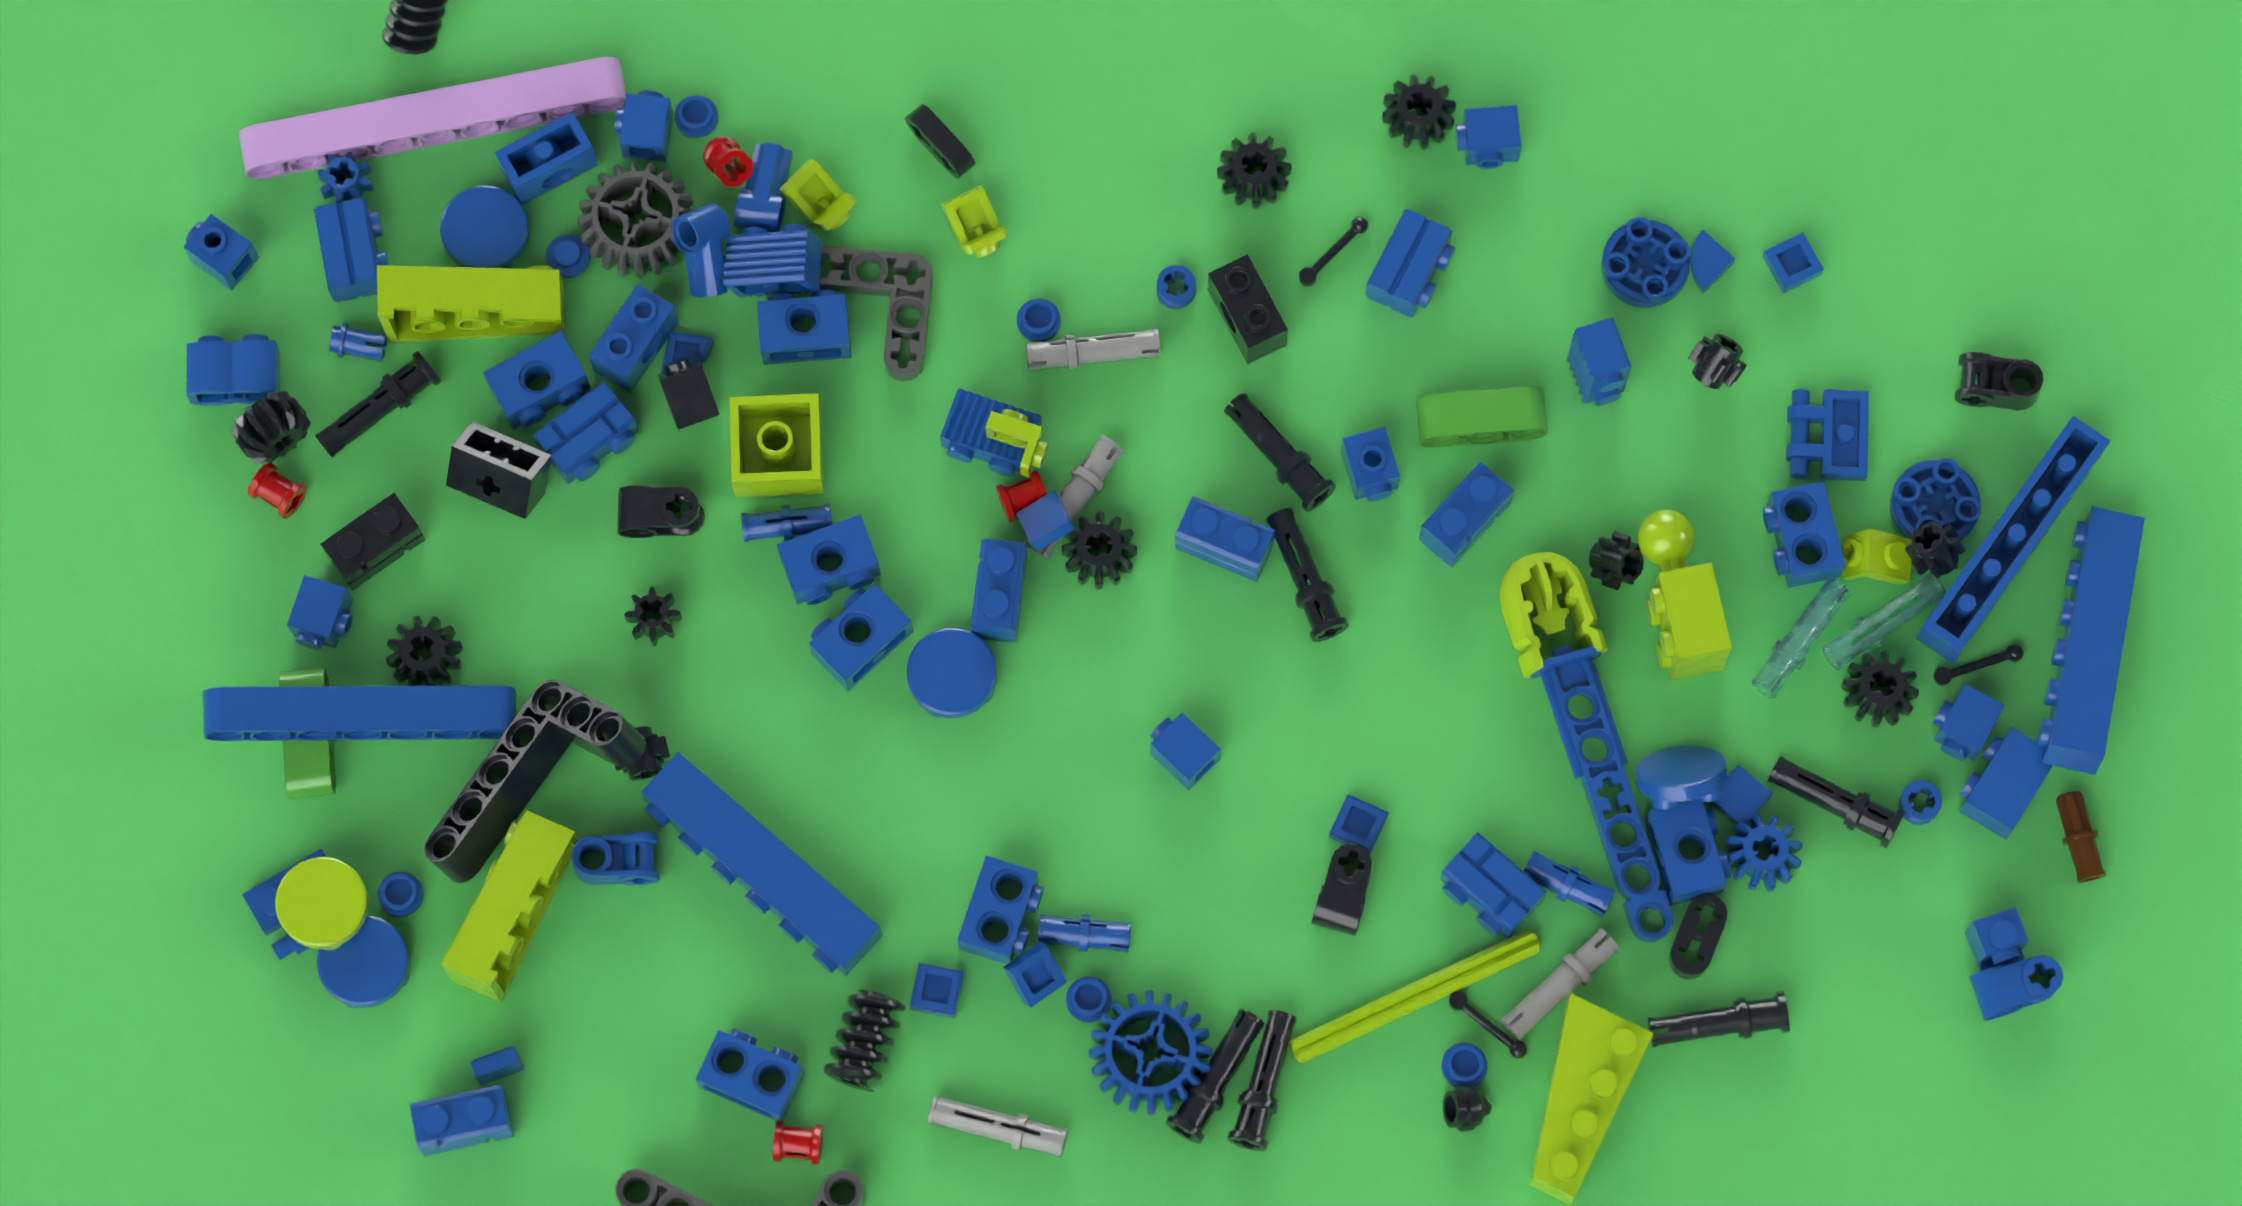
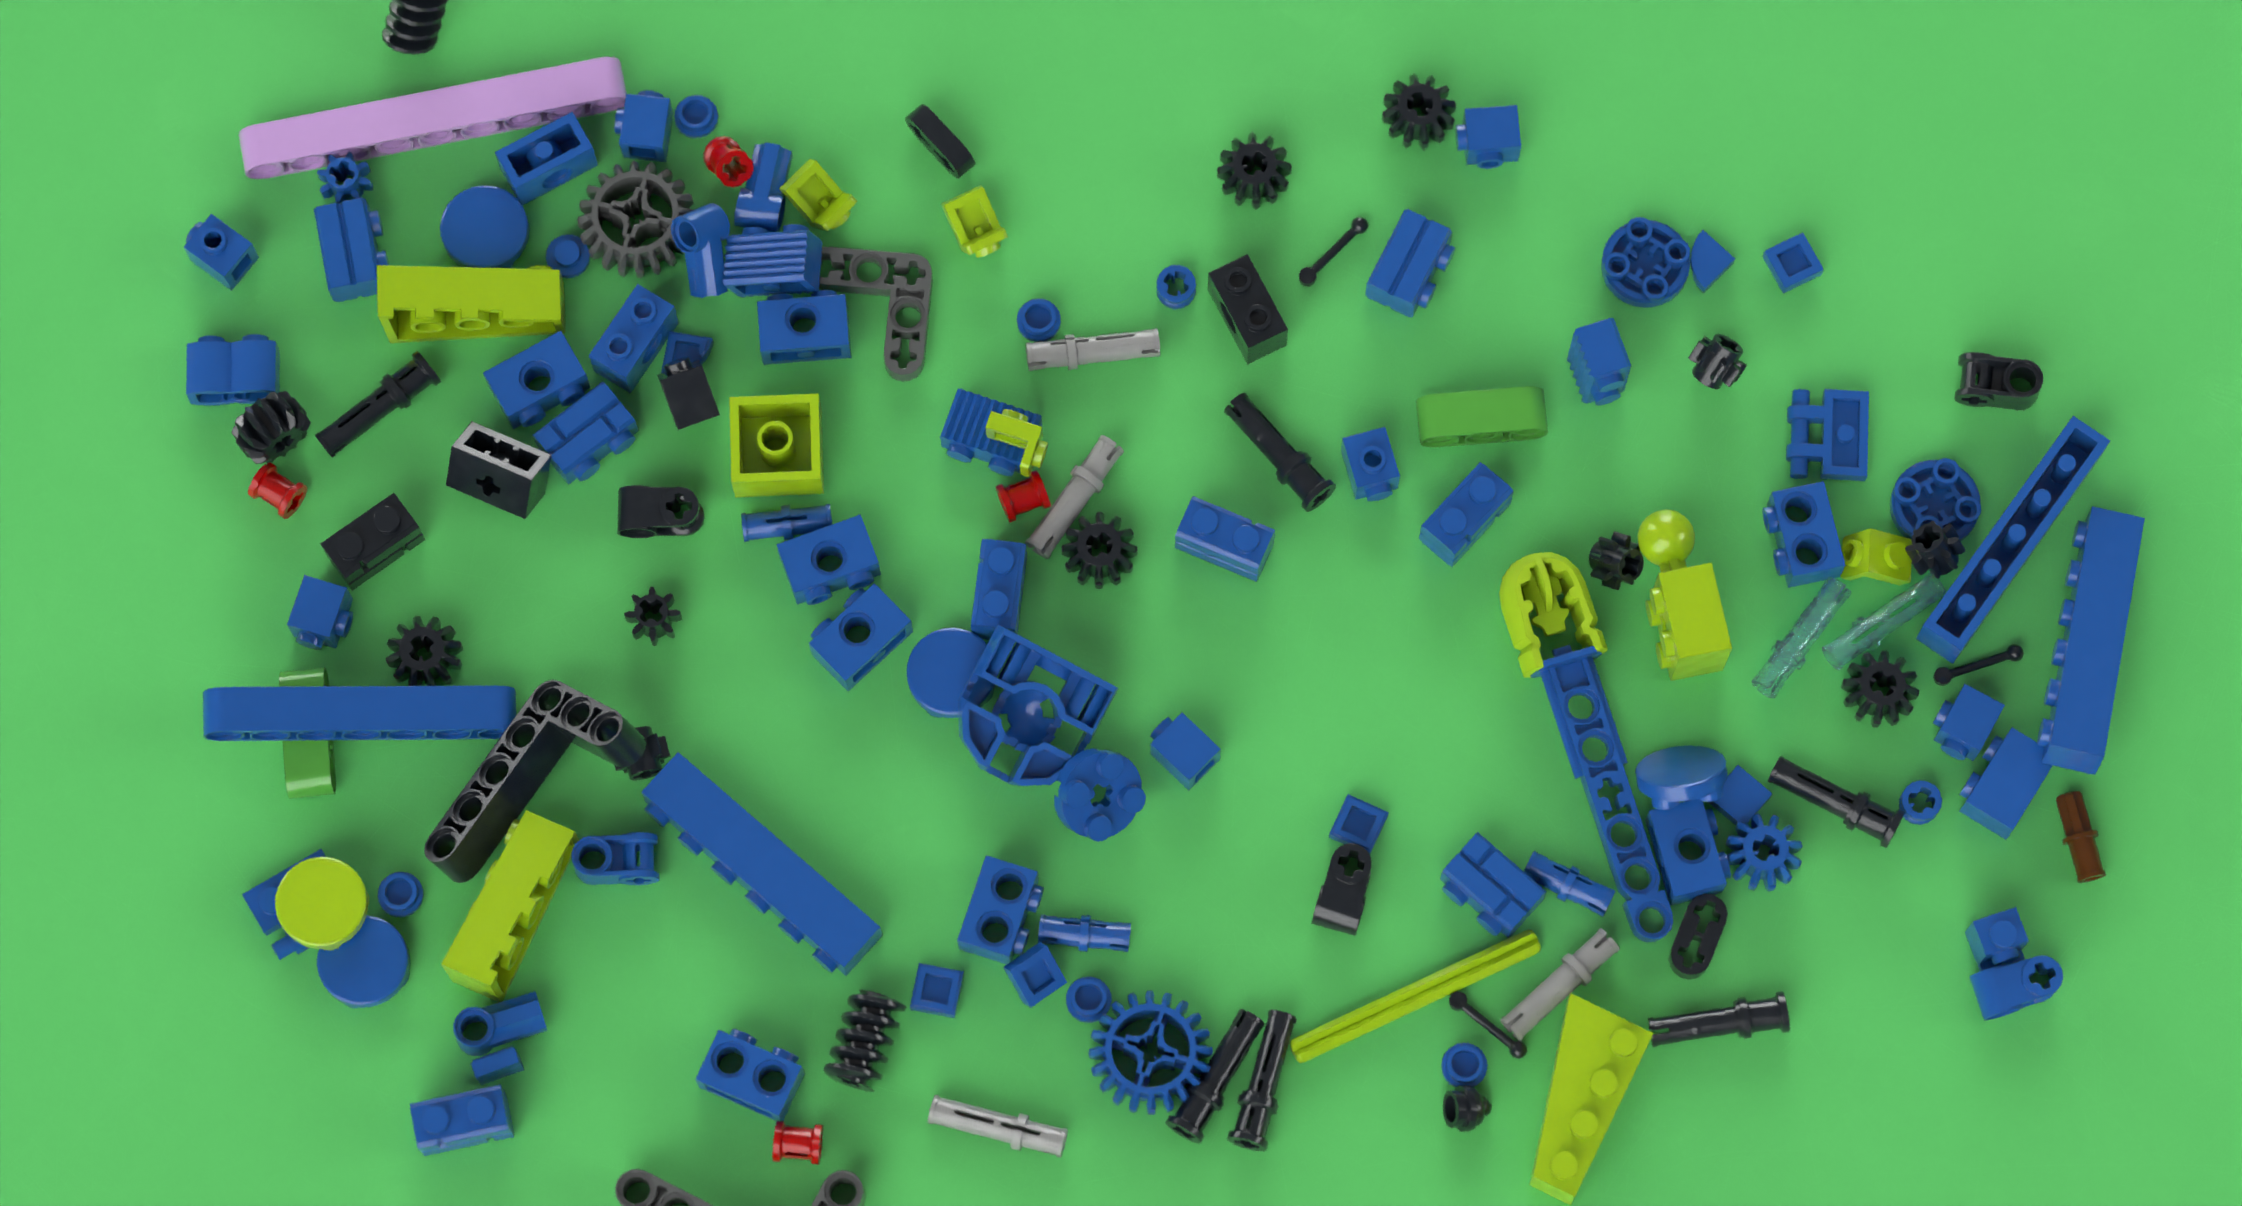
(355, 342): blue pin -> none
(505, 1023): none -> blue piece
(1021, 700): none -> blue connector
(1045, 521): blue tile -> none
(1116, 809): none -> blue plate
(1308, 596): black pin -> none

